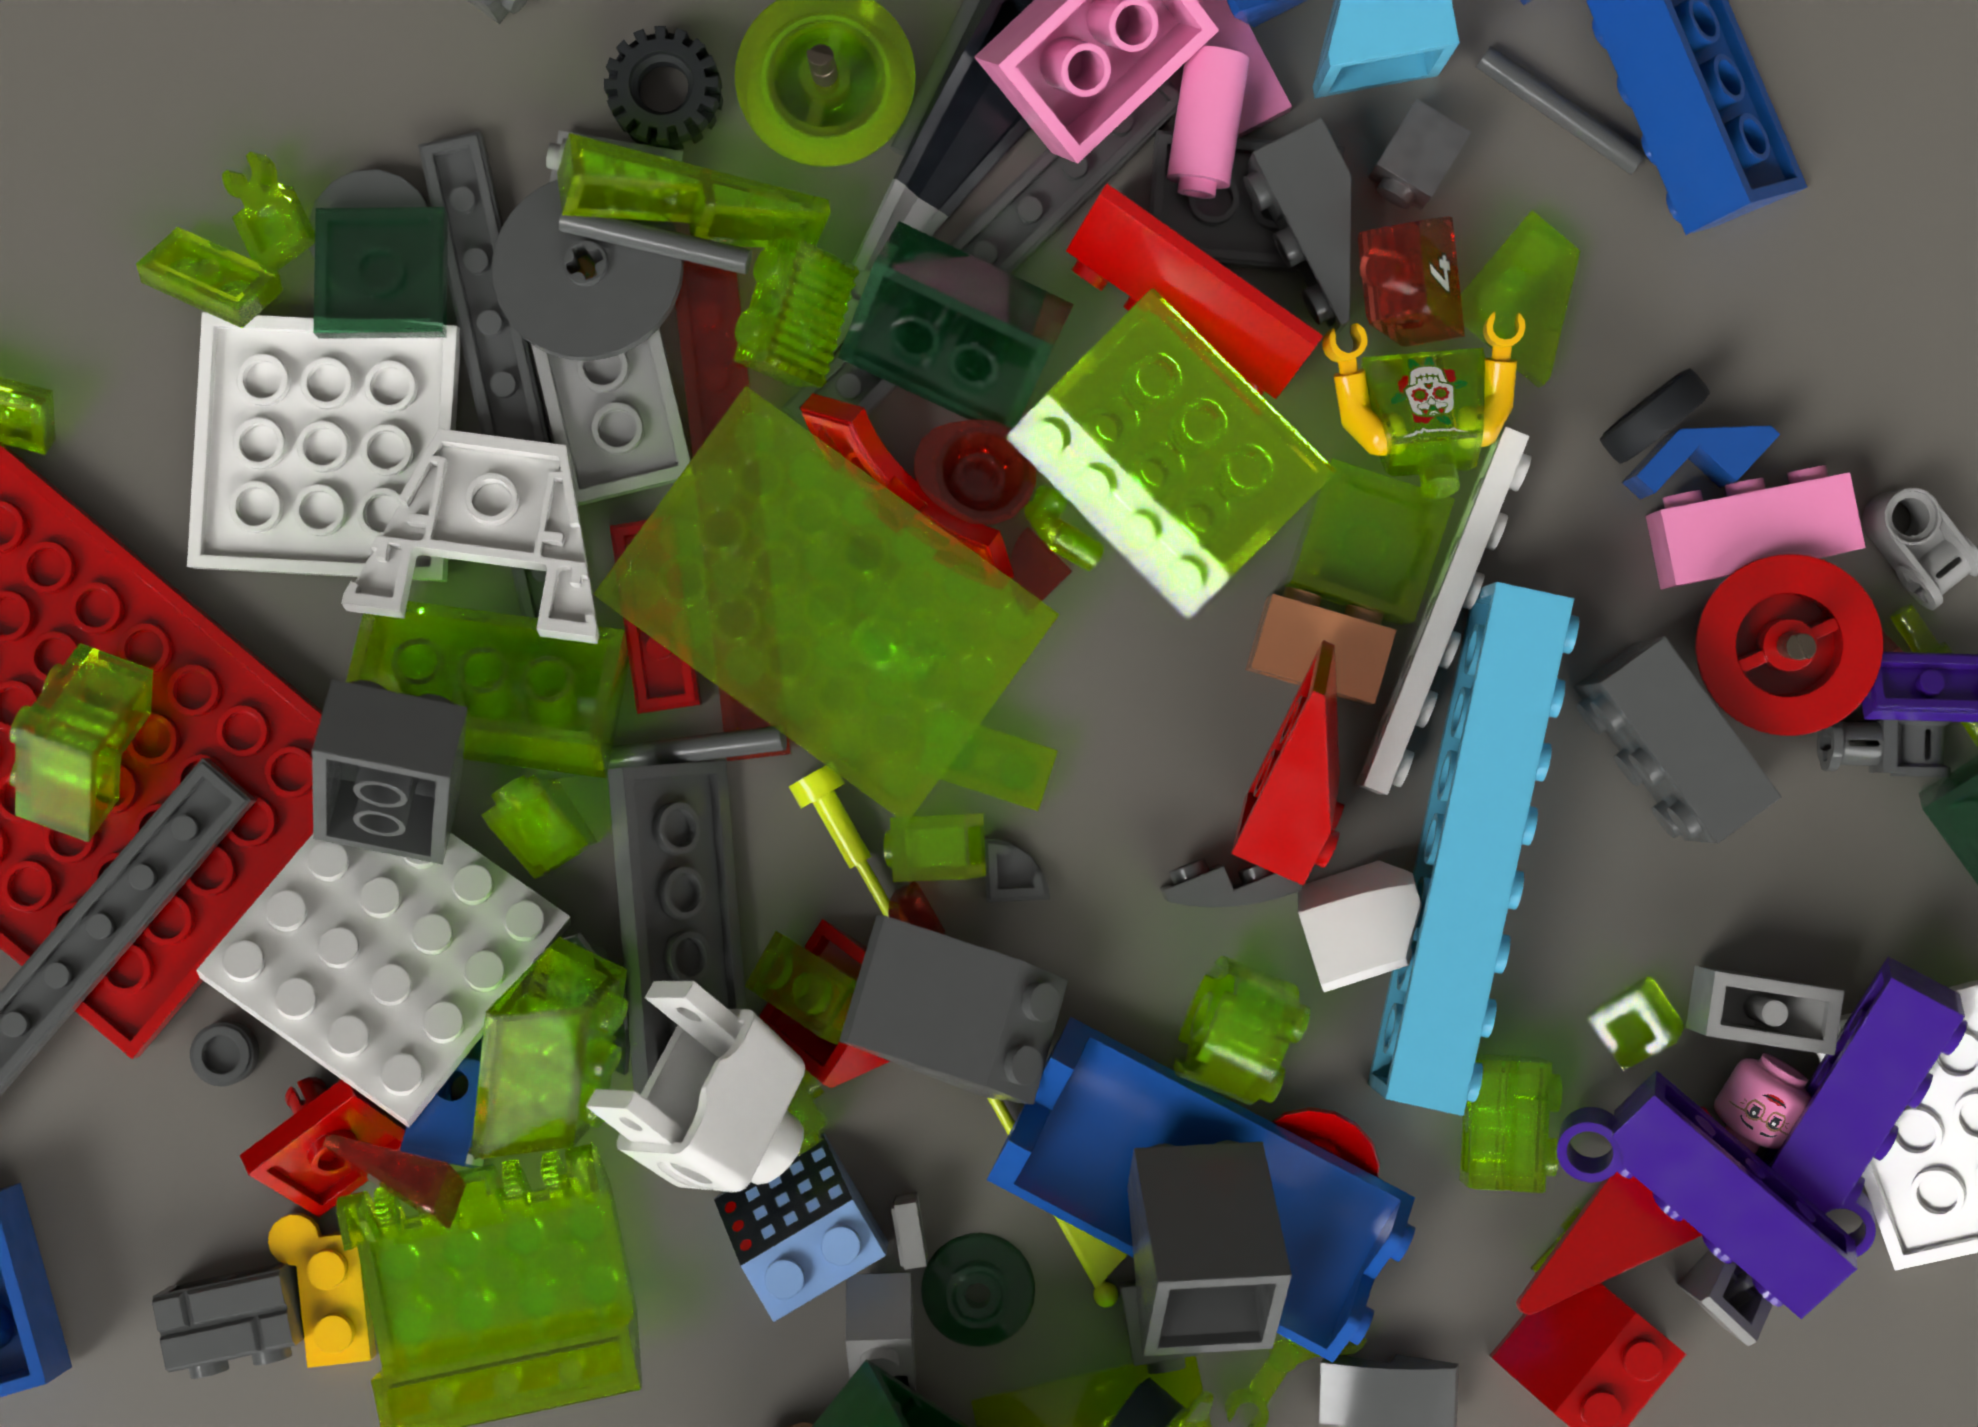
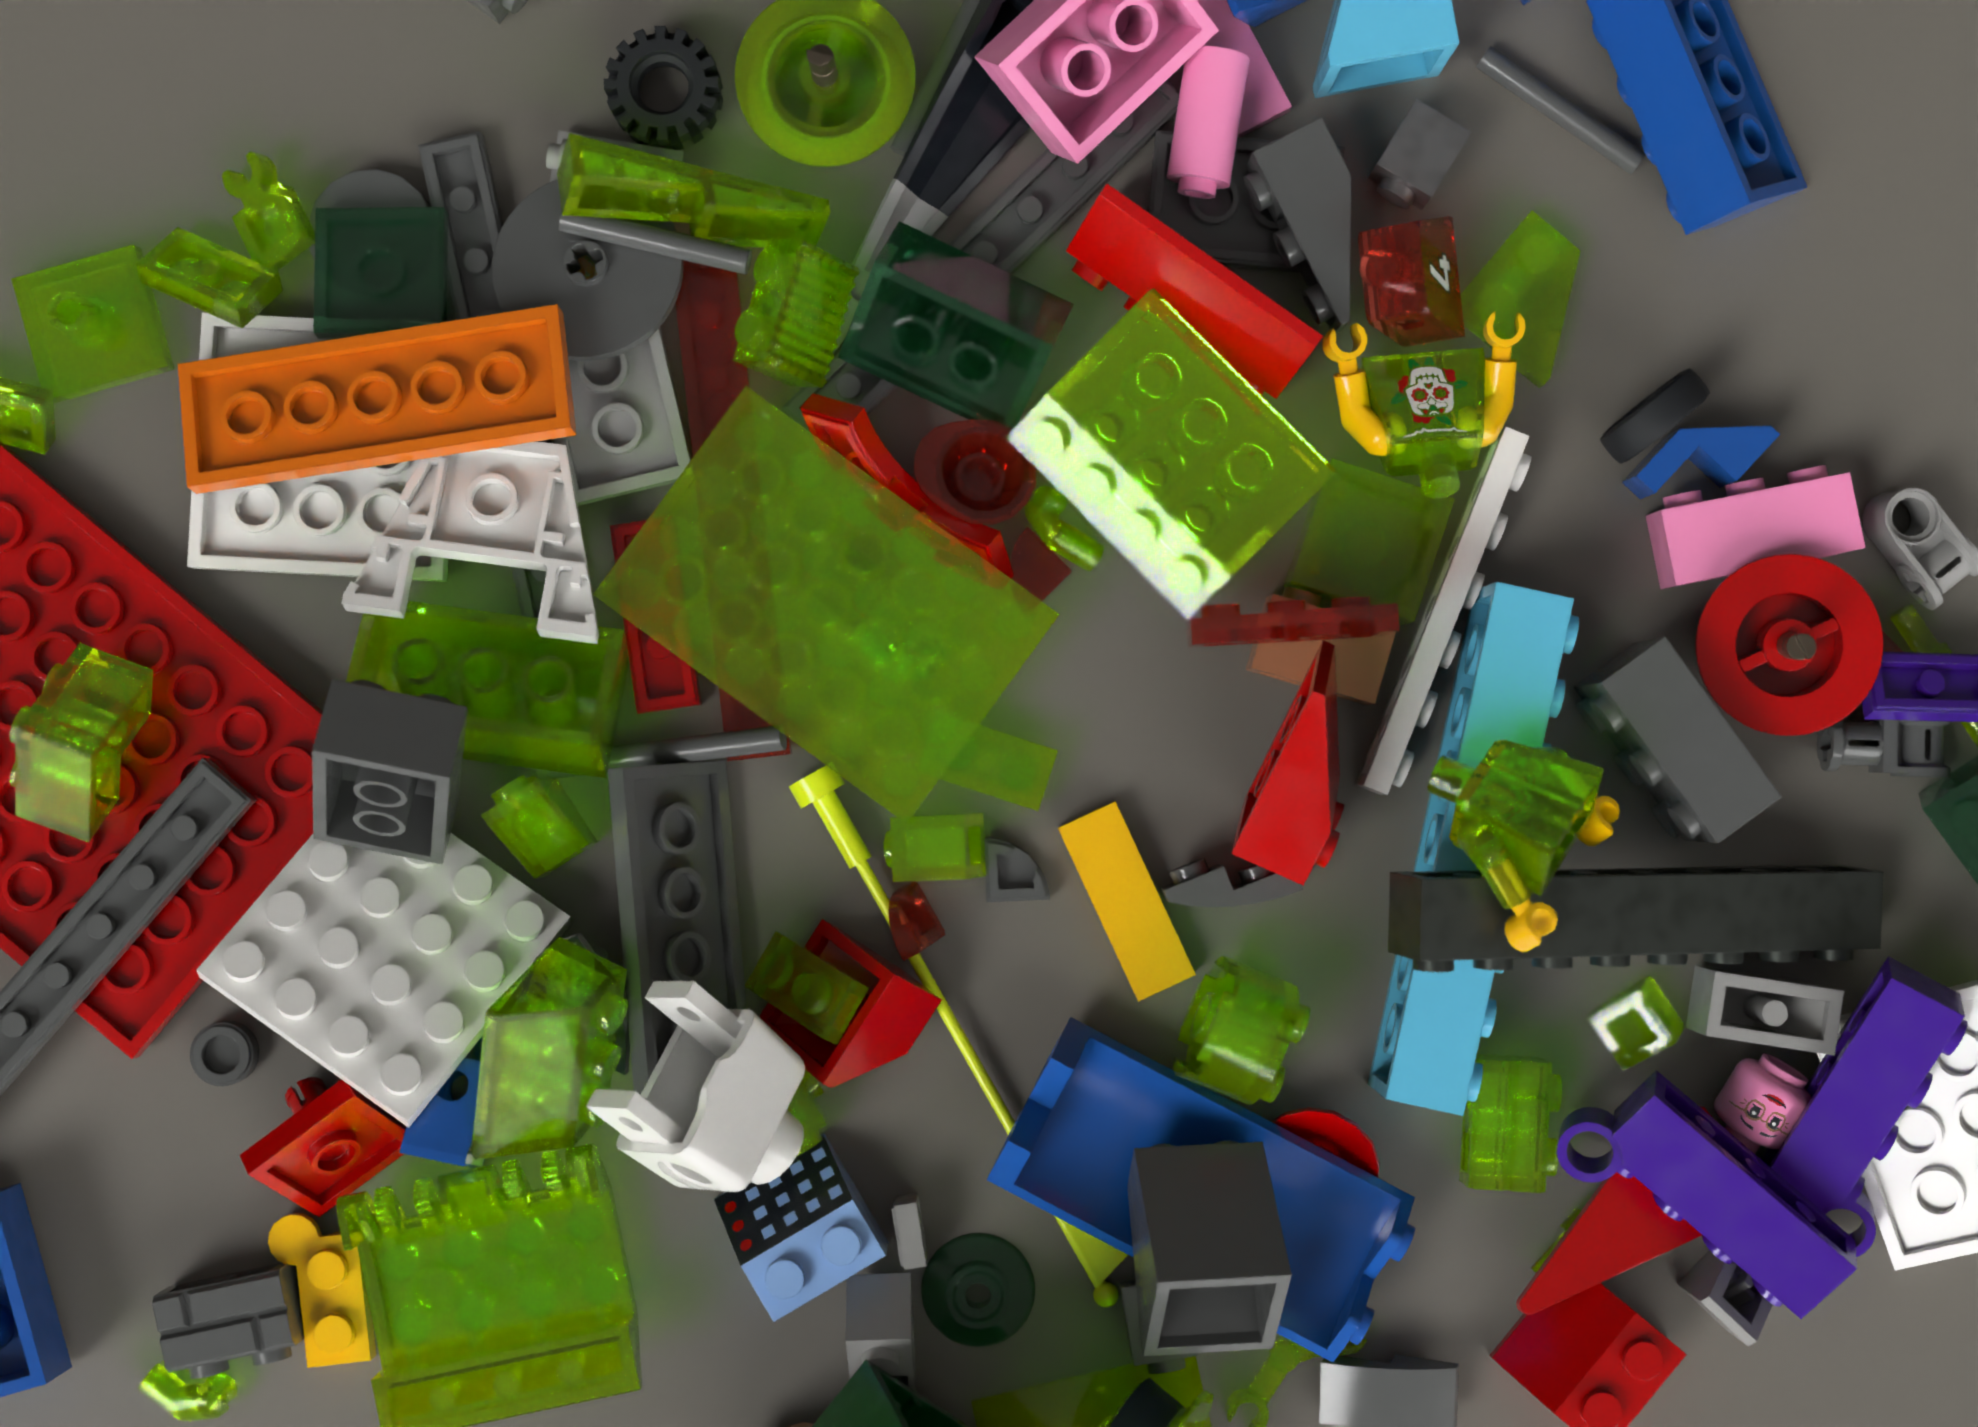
(92, 324): none -> clear neon green tile
(189, 1401): none -> clear neon green arm
(376, 399): none -> orange plate
(417, 1180): clear red slope -> none
(954, 1011): dark grey slope -> none
(1126, 901): none -> yellow tile
(1292, 623): none -> clear red wing
(1359, 922): white slope -> none
(1520, 821): none -> clear neon green torso
(1642, 912): none -> pearl dark grey brick

